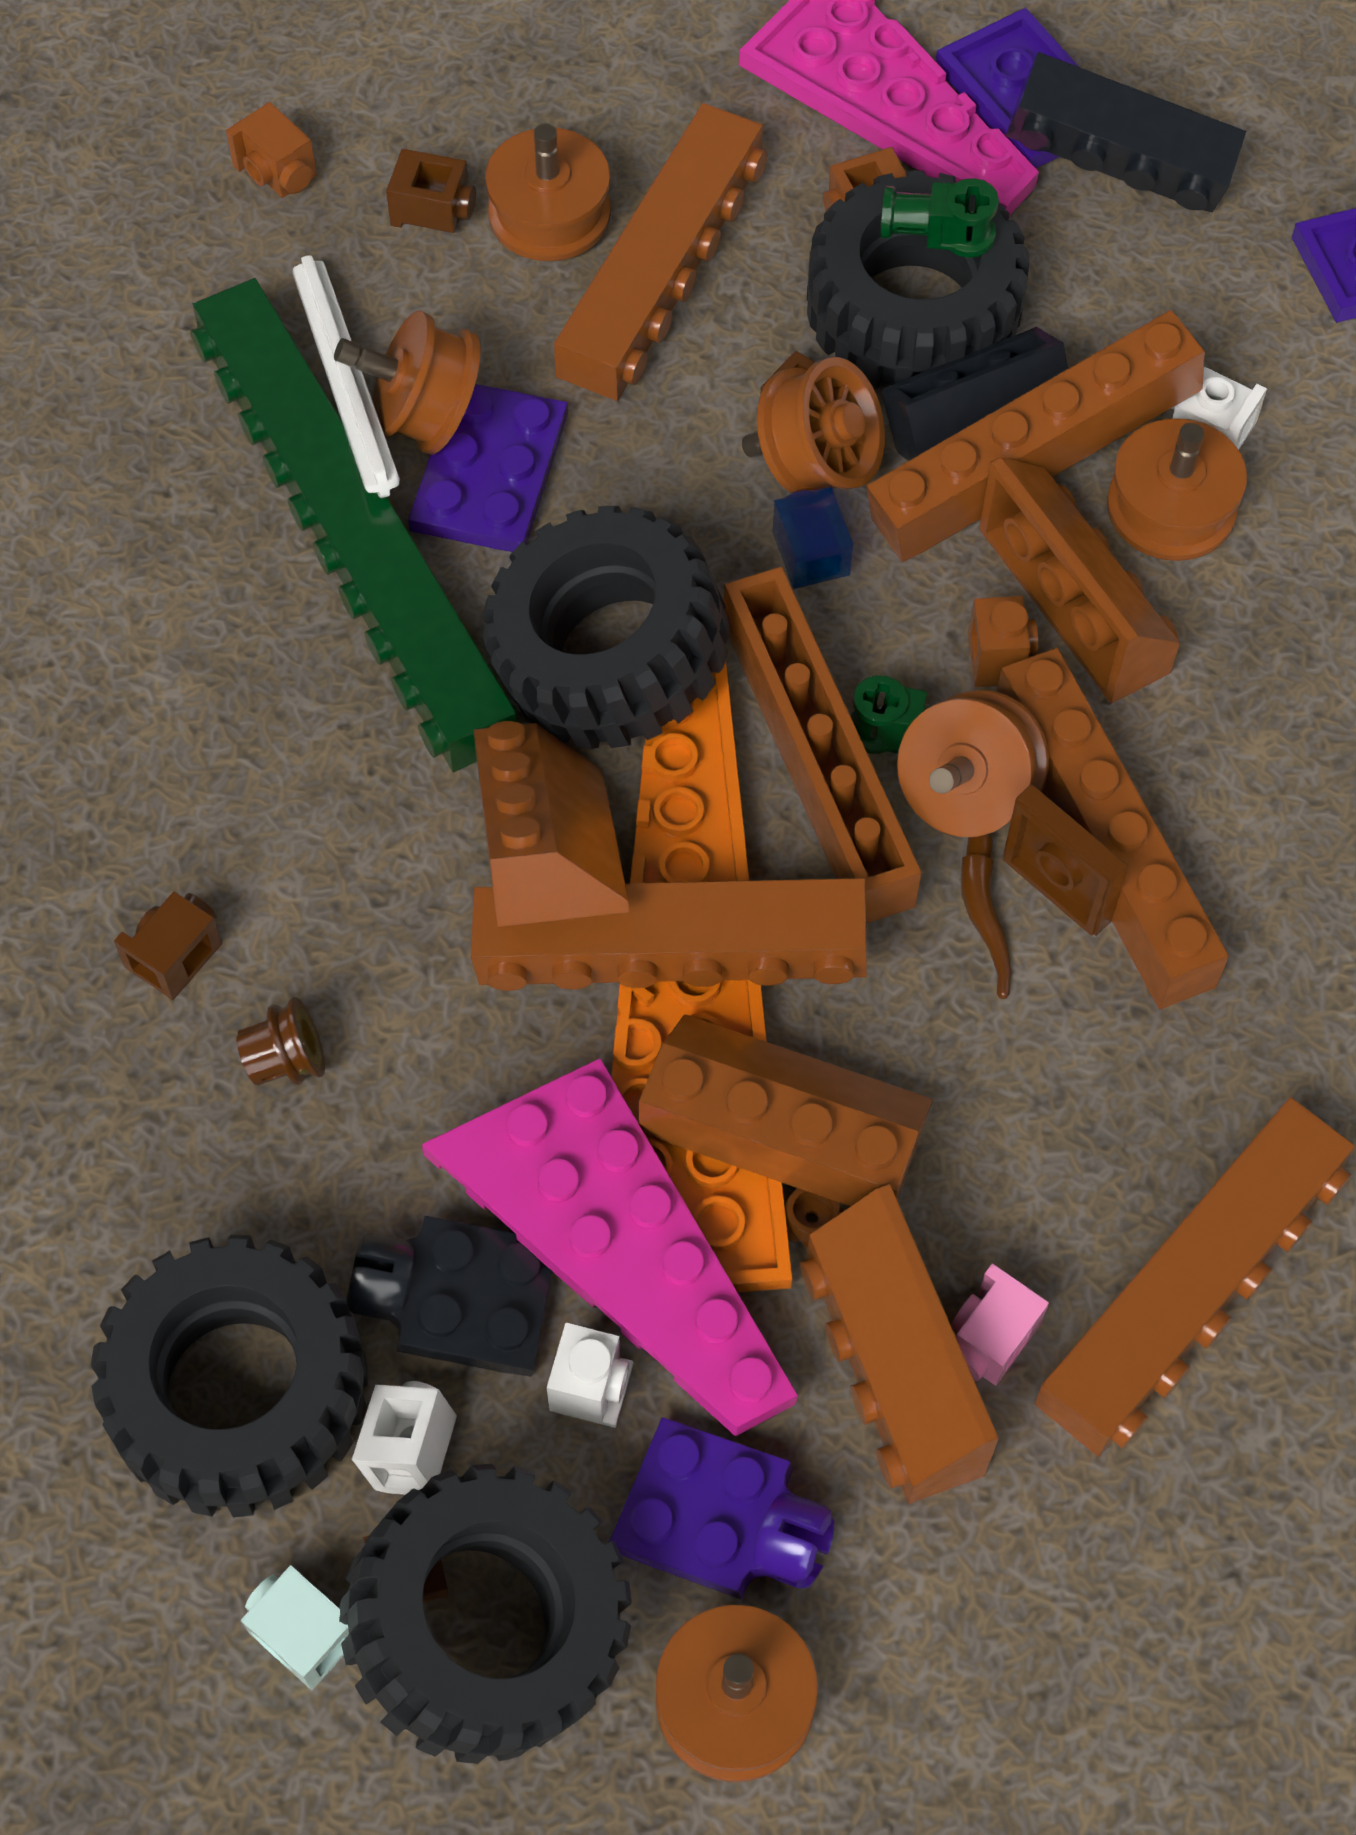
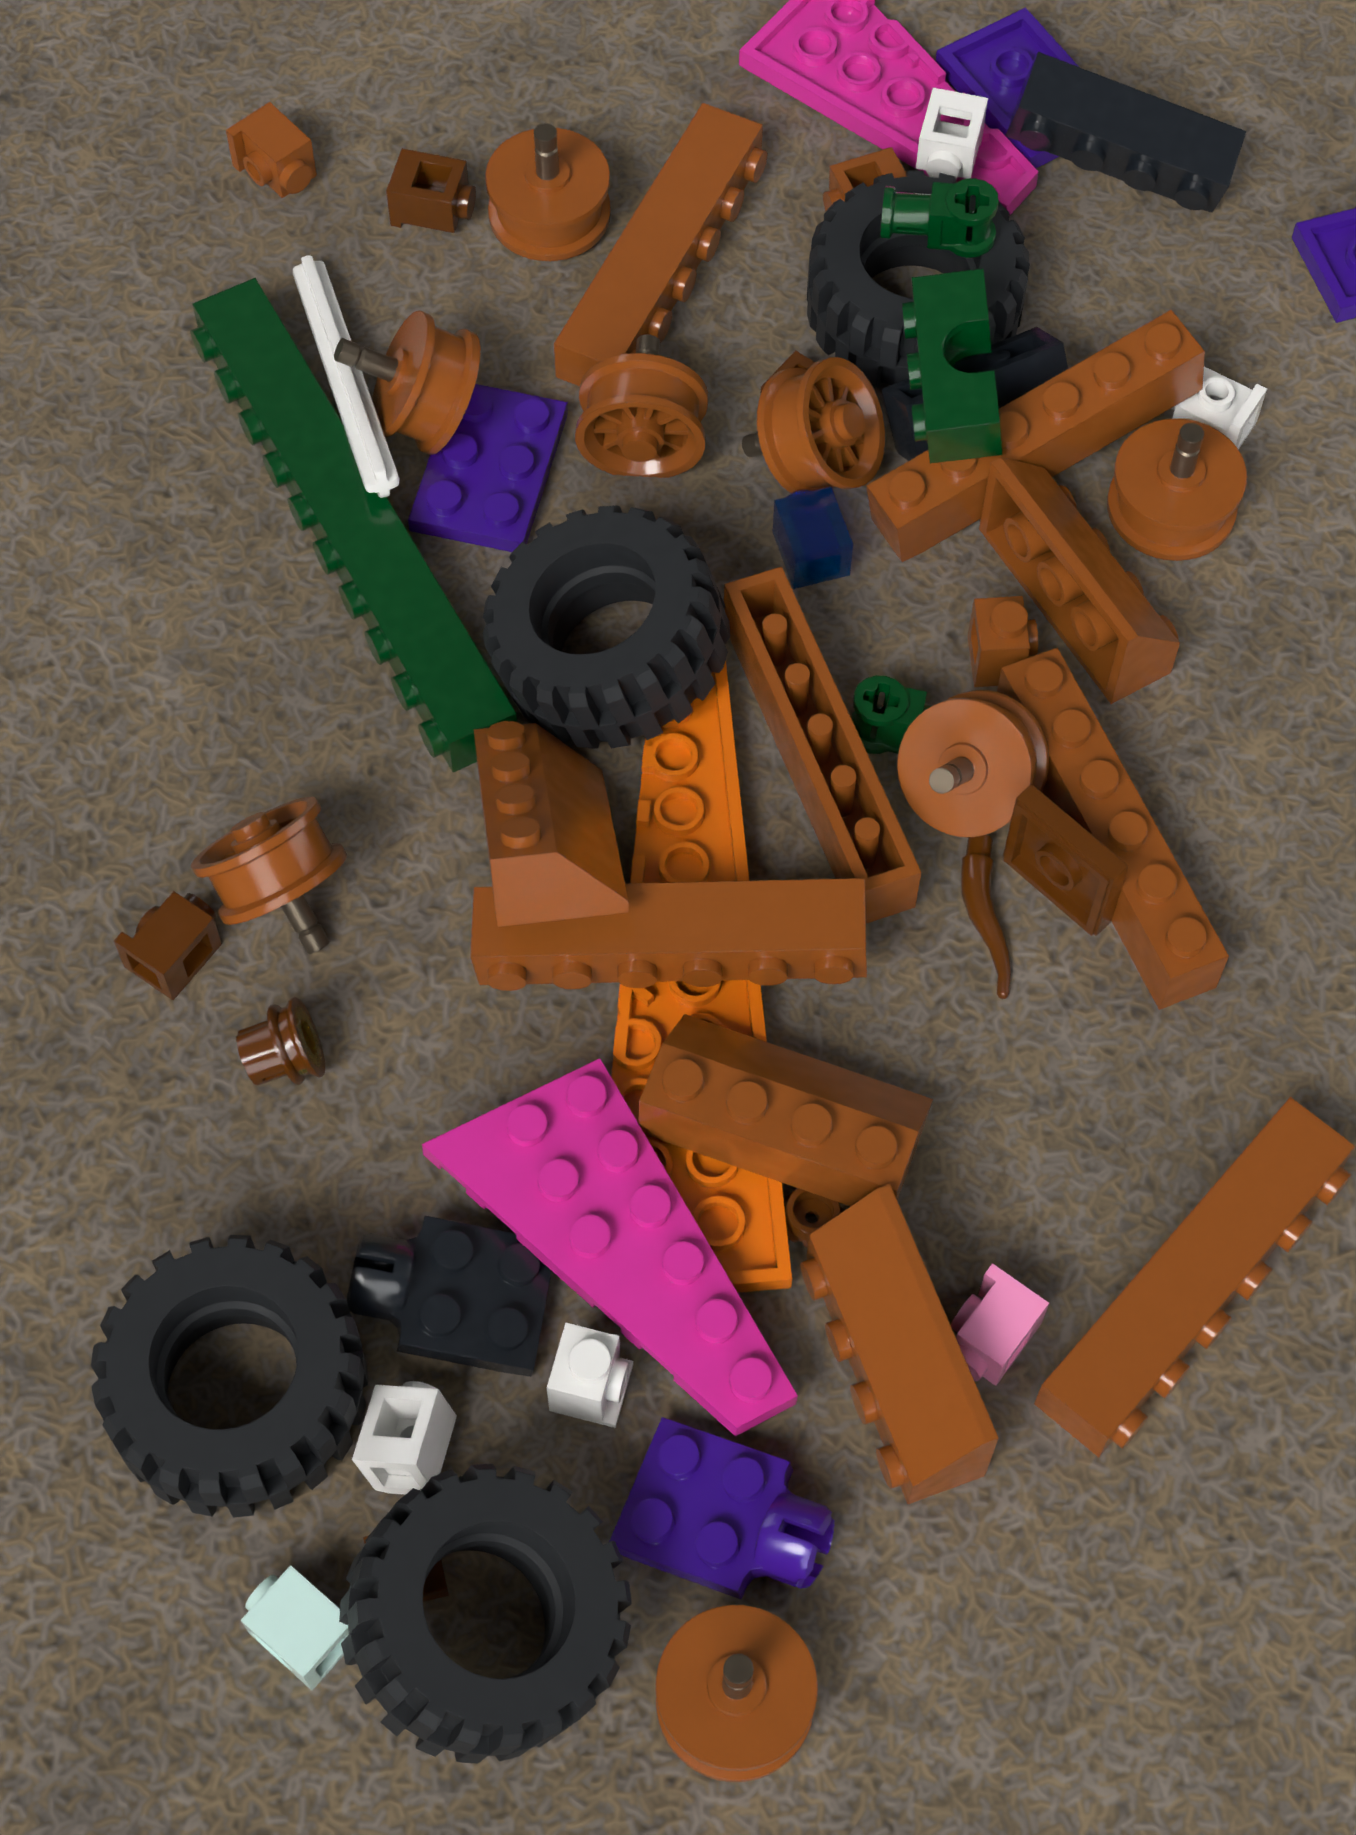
(271, 865): none -> dark orange wheel
(642, 414): none -> dark orange wheel
(951, 146): none -> white brick
(957, 407): none -> dark green arch

